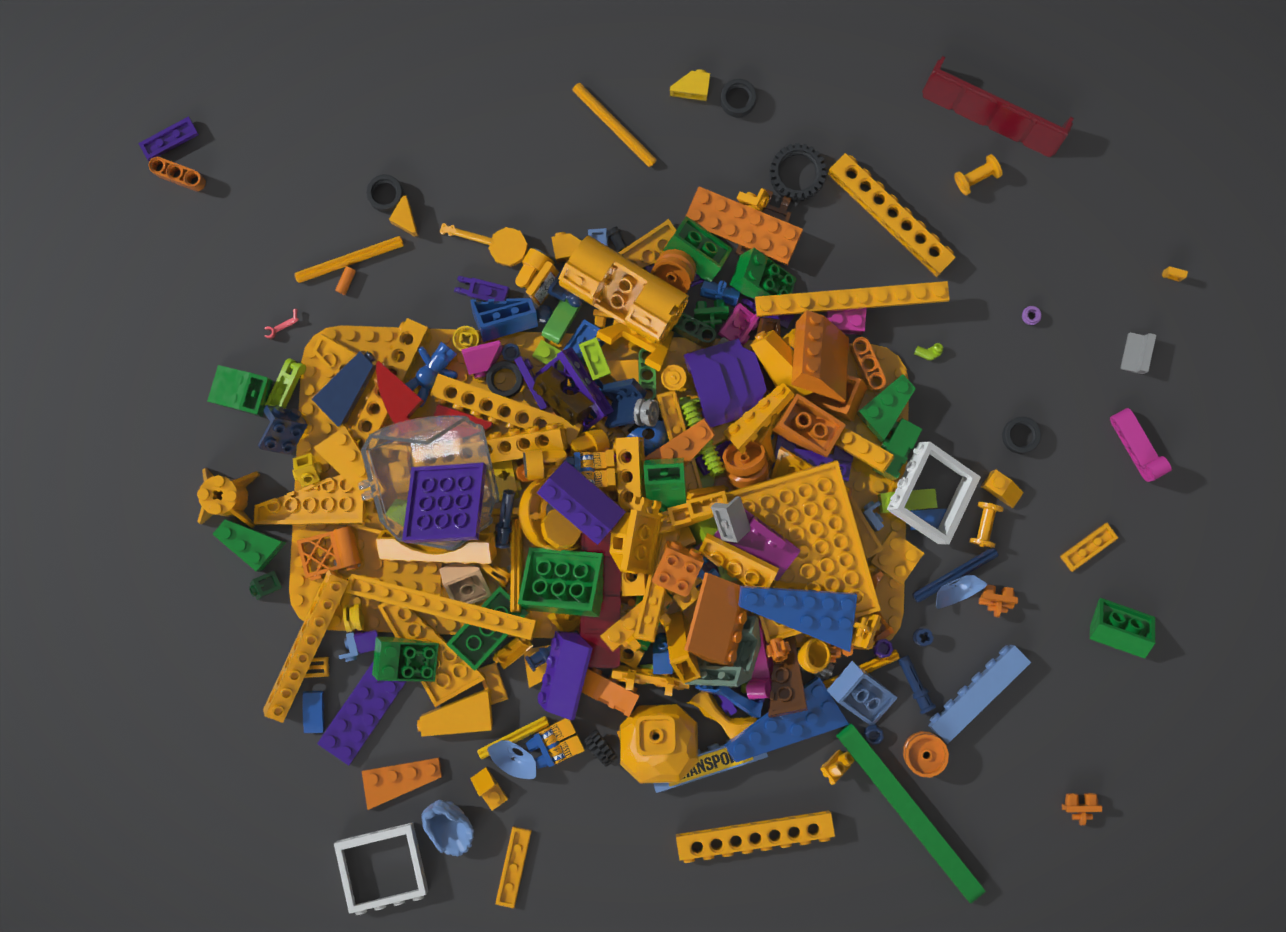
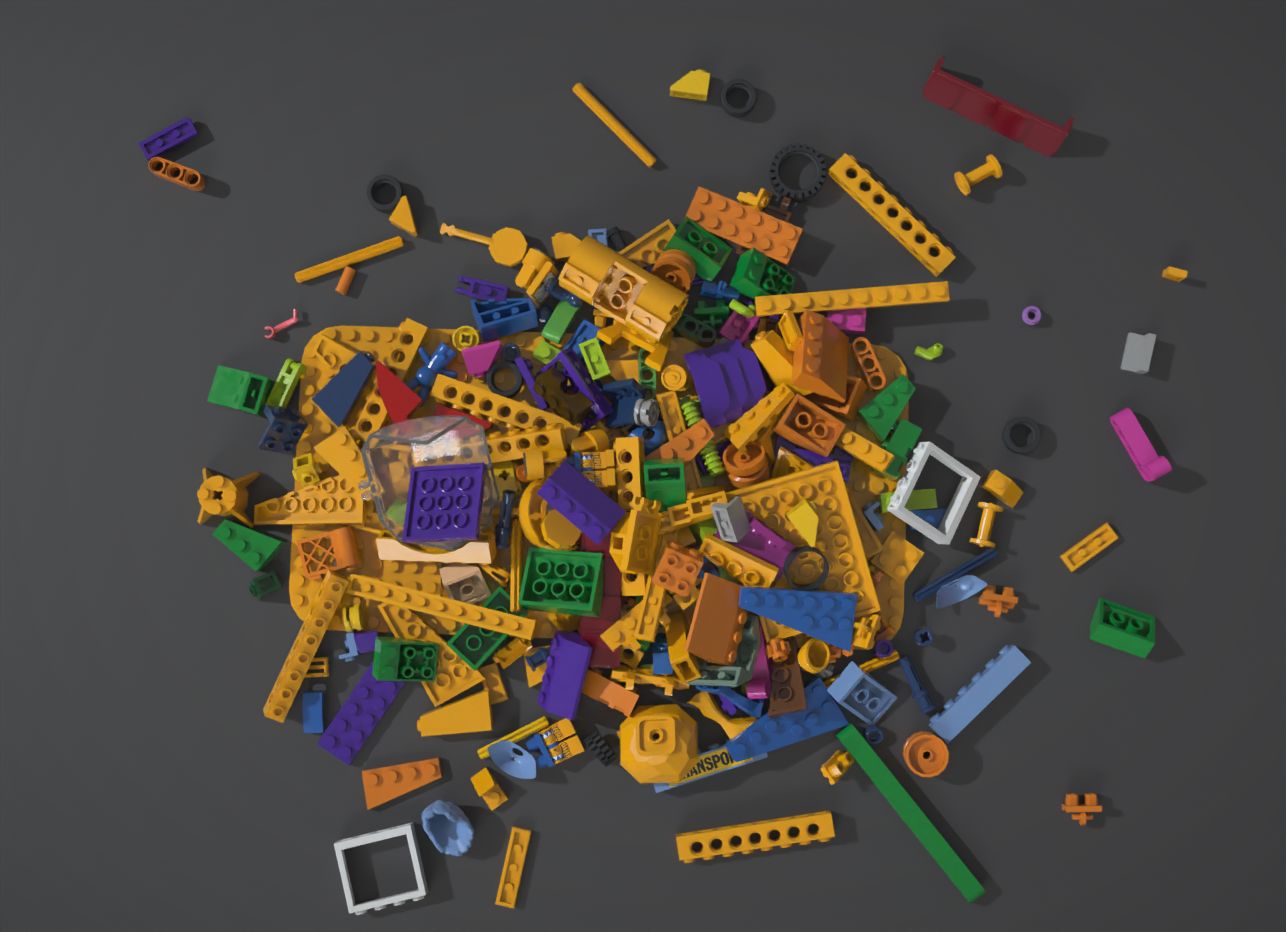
(748, 312): none -> lime arm
(790, 330): none -> light orange tile
(805, 520): none -> yellow slope
(815, 584): none -> black tyre

